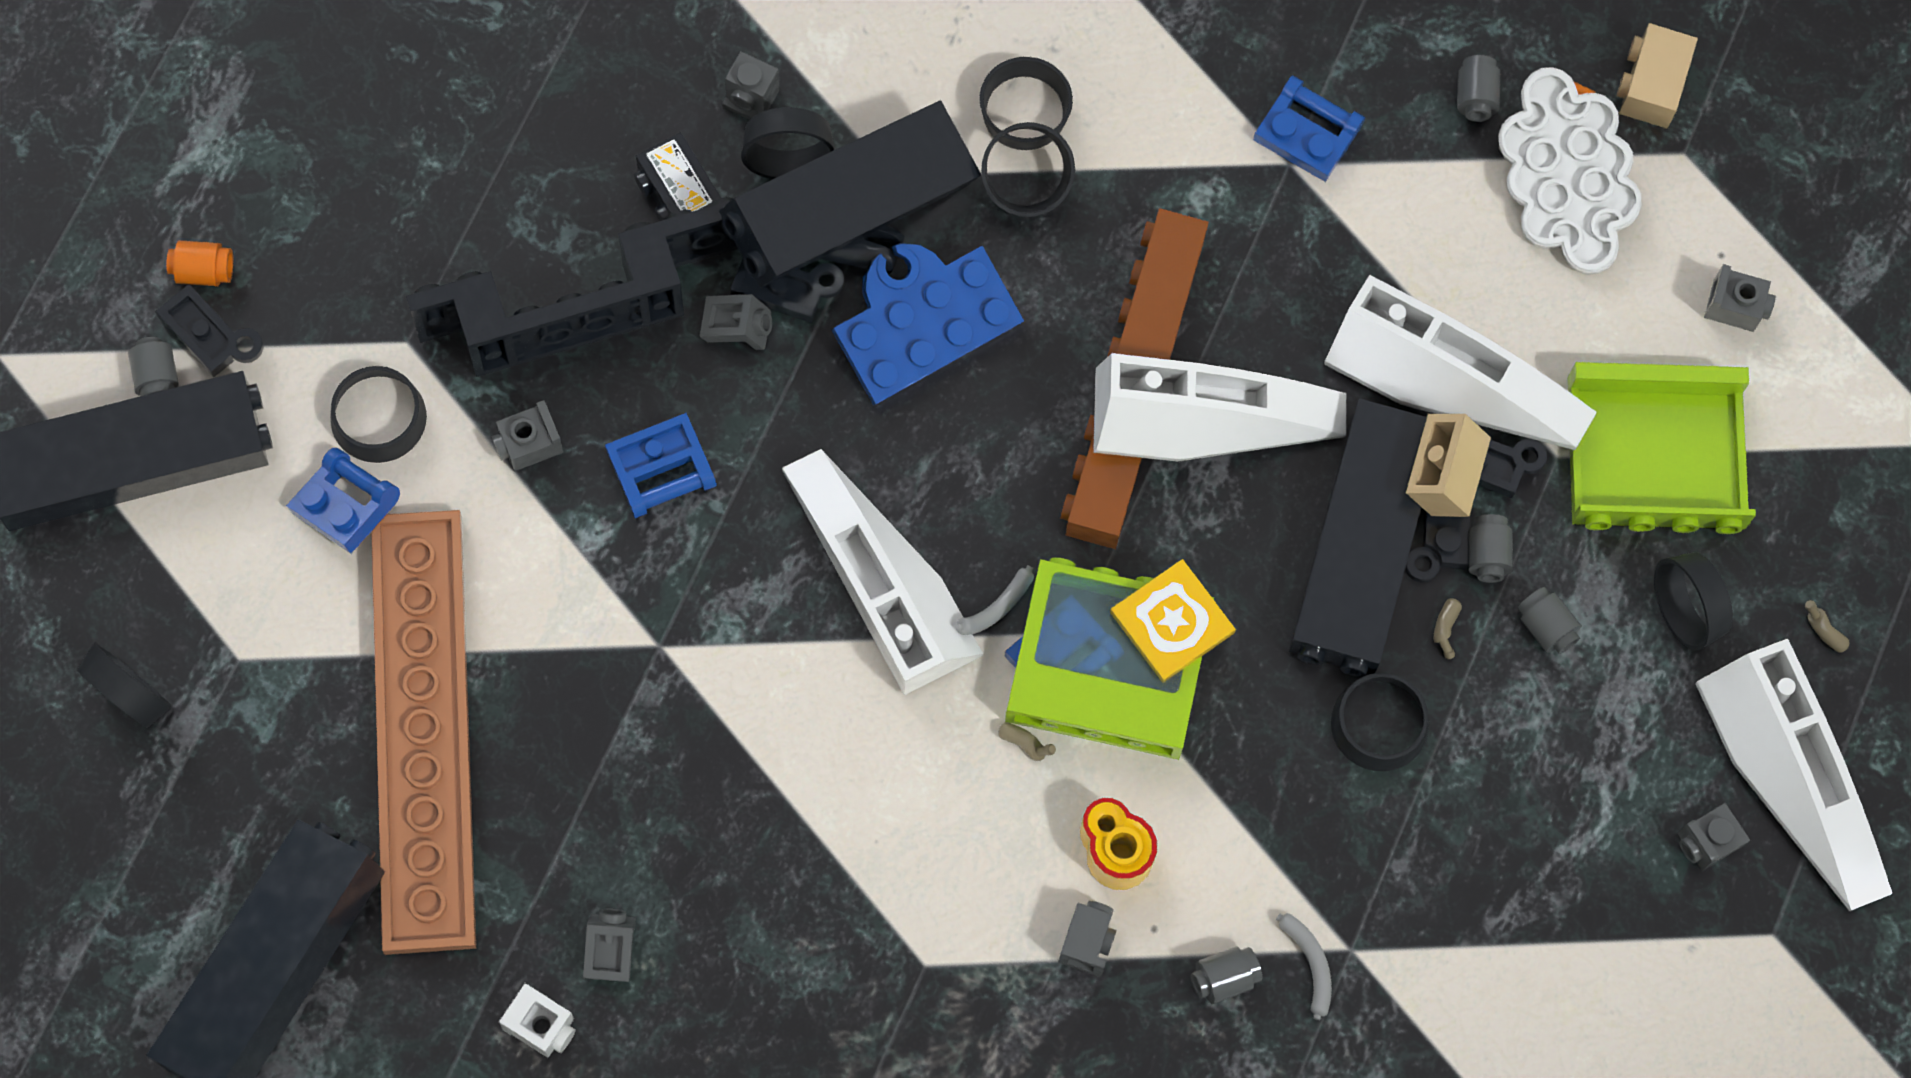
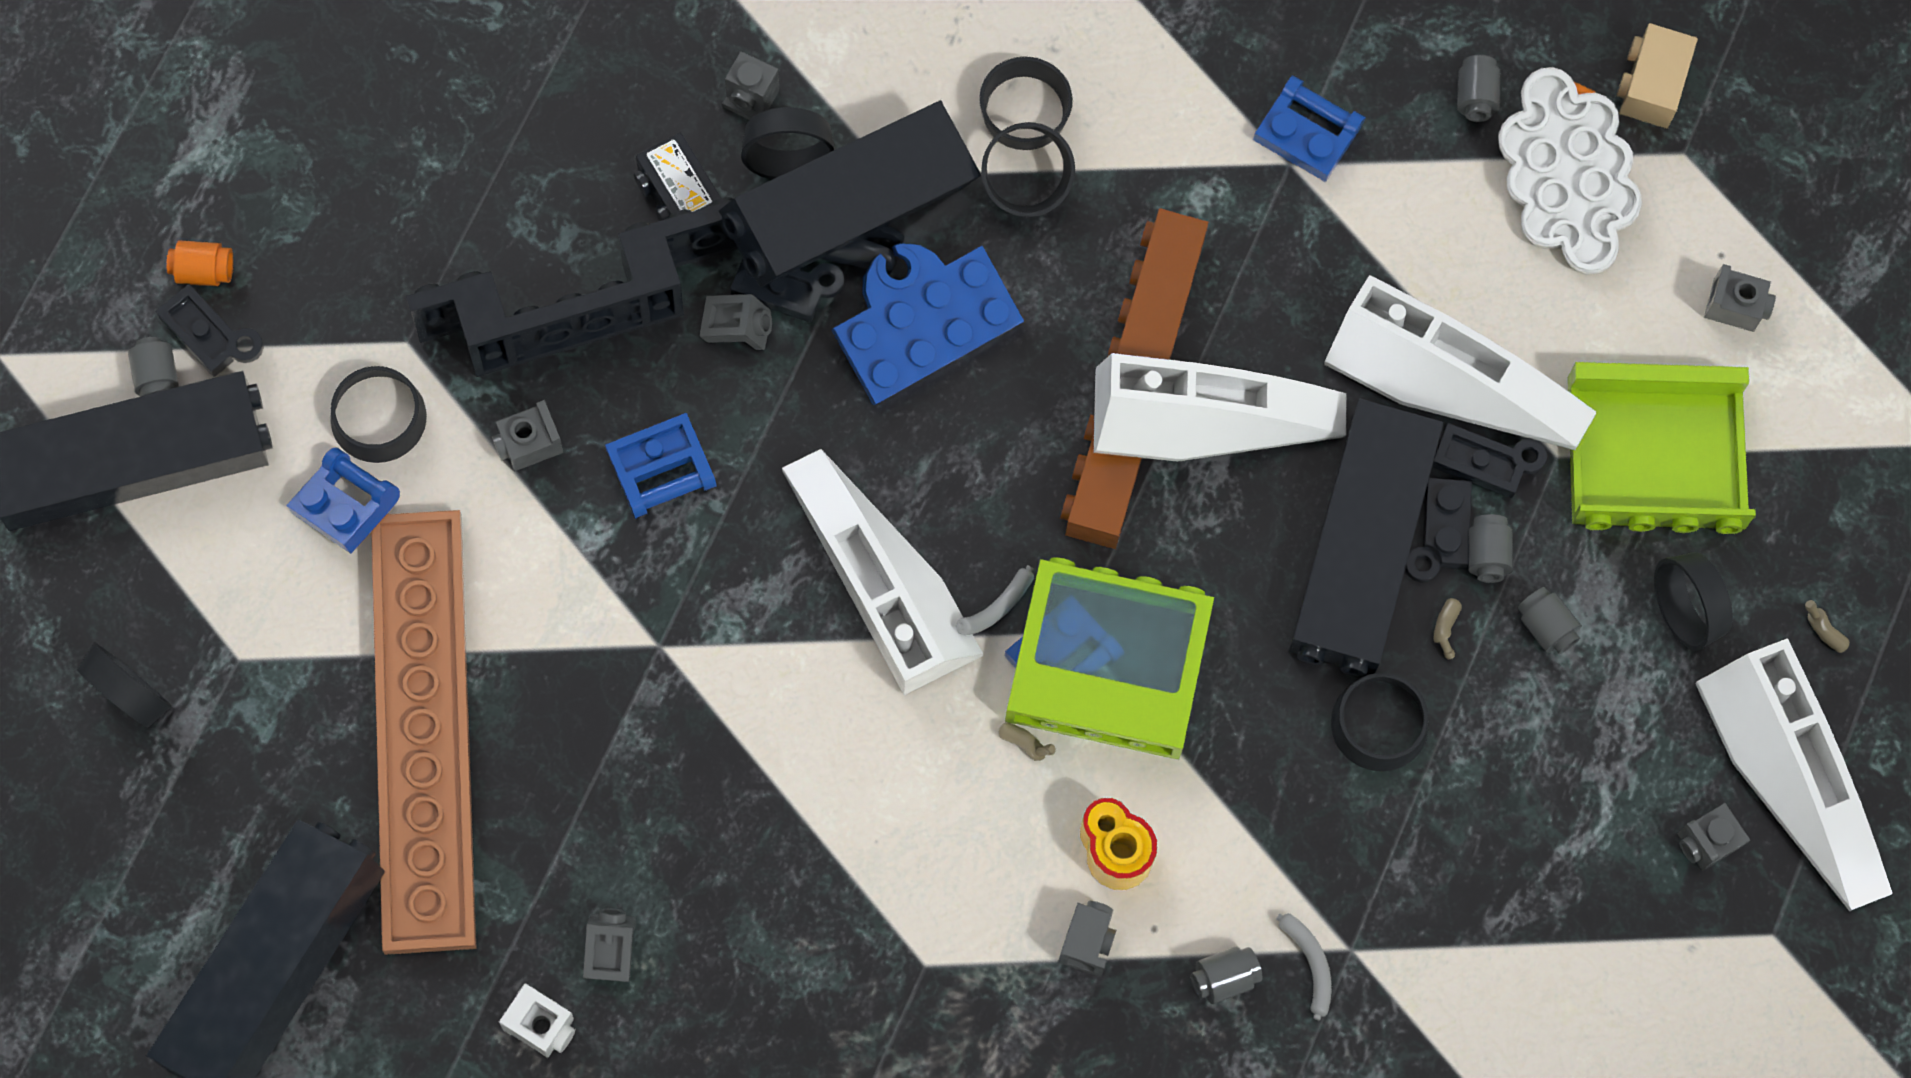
(1172, 620): yellow tile -> none
(1448, 465): tan brick -> none

